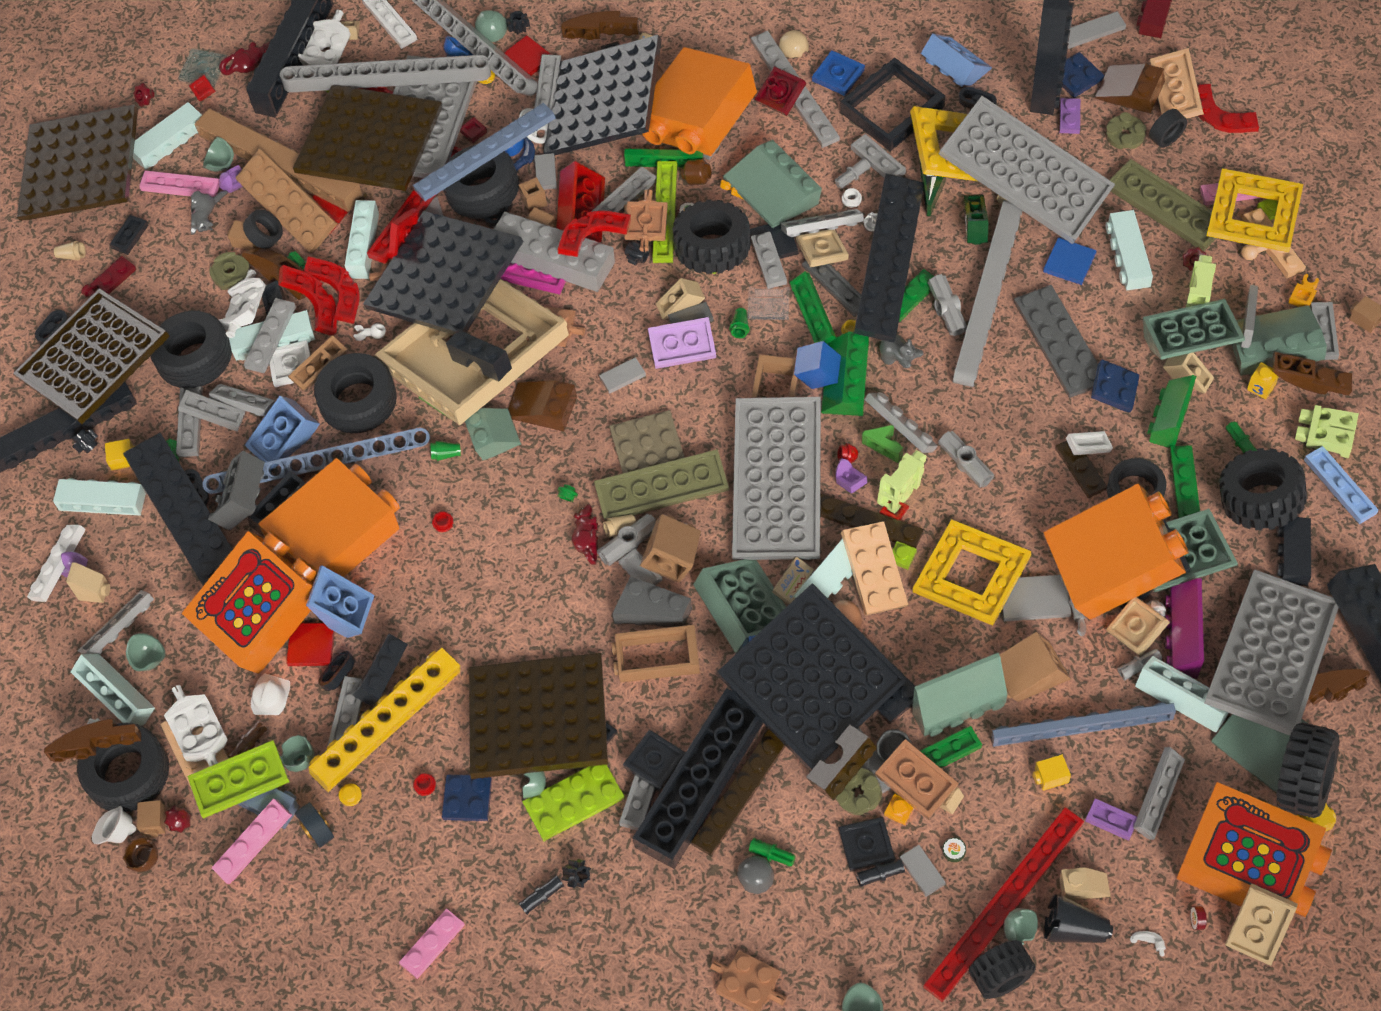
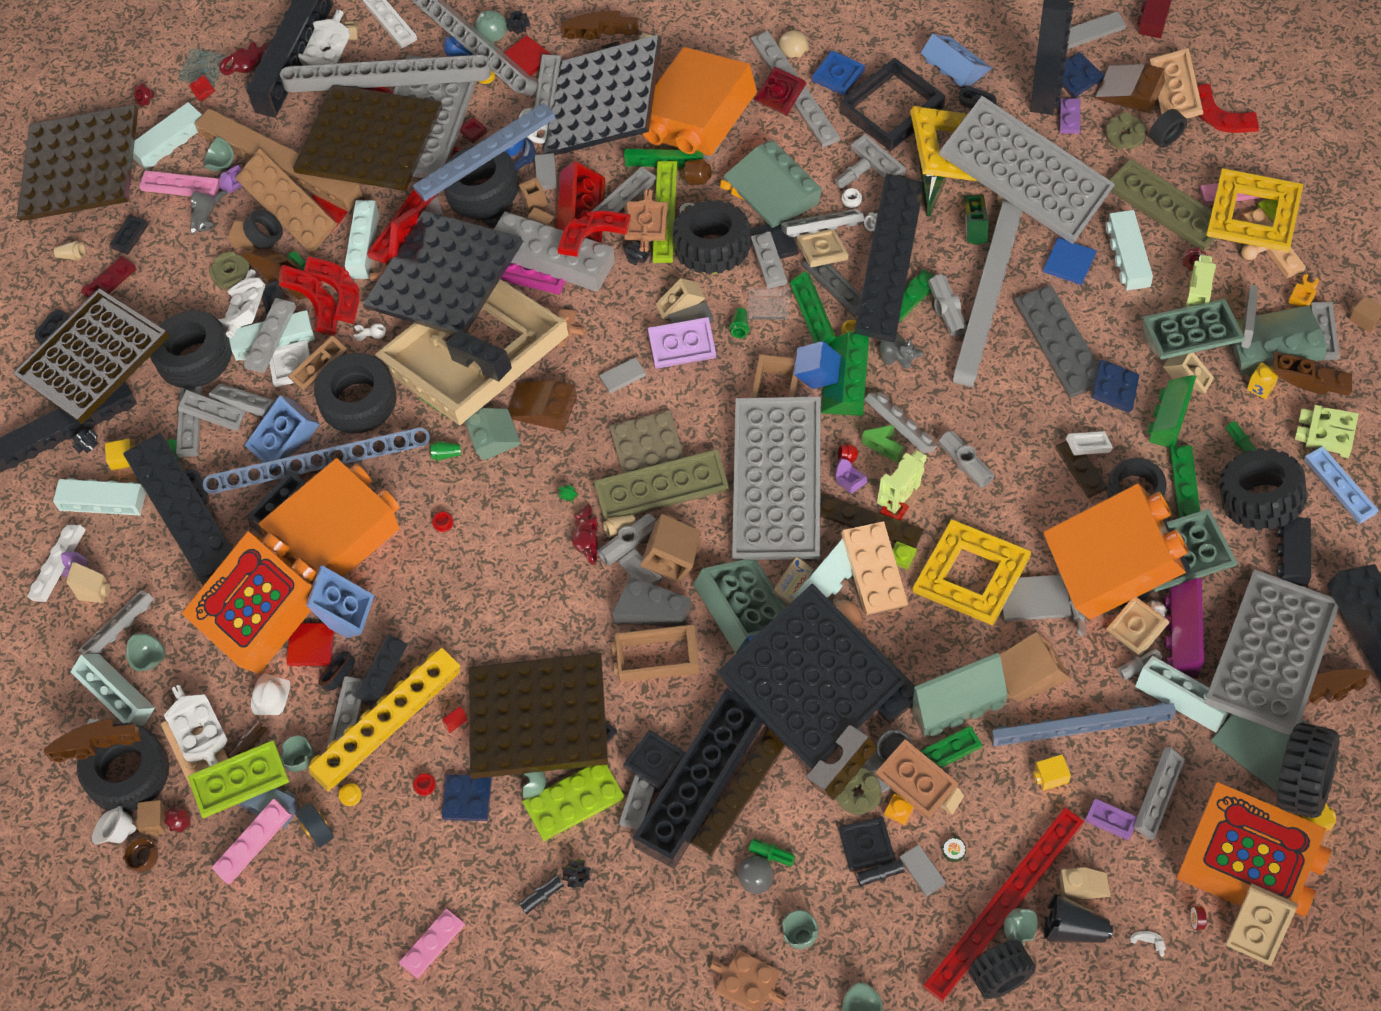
(240, 491): dark grey wedge -> none
(454, 719): none -> red tile
(797, 923): none -> sand green hair

